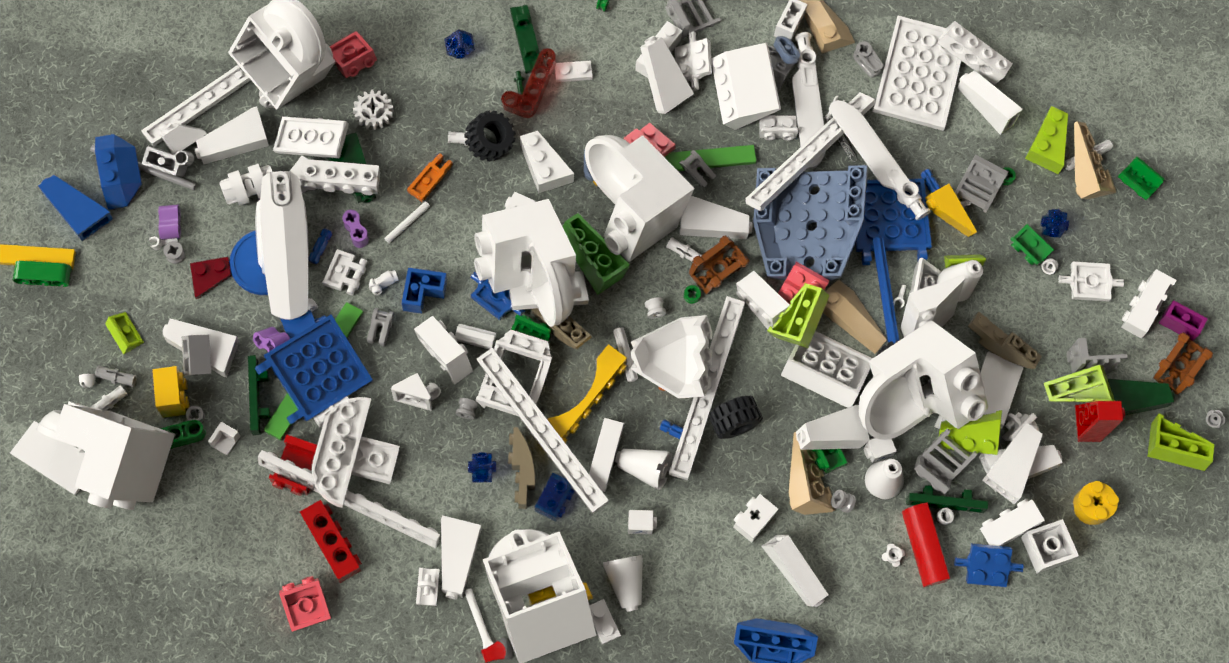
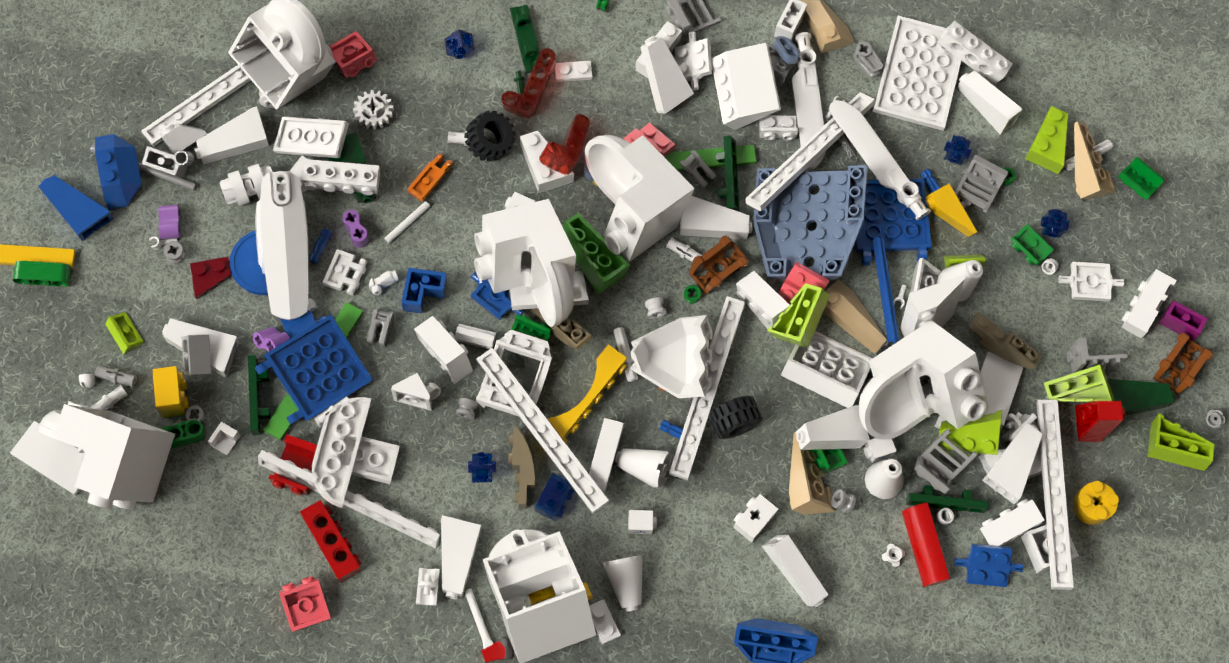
(565, 157): none -> clear red beam
(729, 156): none -> dark green hinge
(957, 149): none -> clear blue brick
(1054, 496): none -> white plate

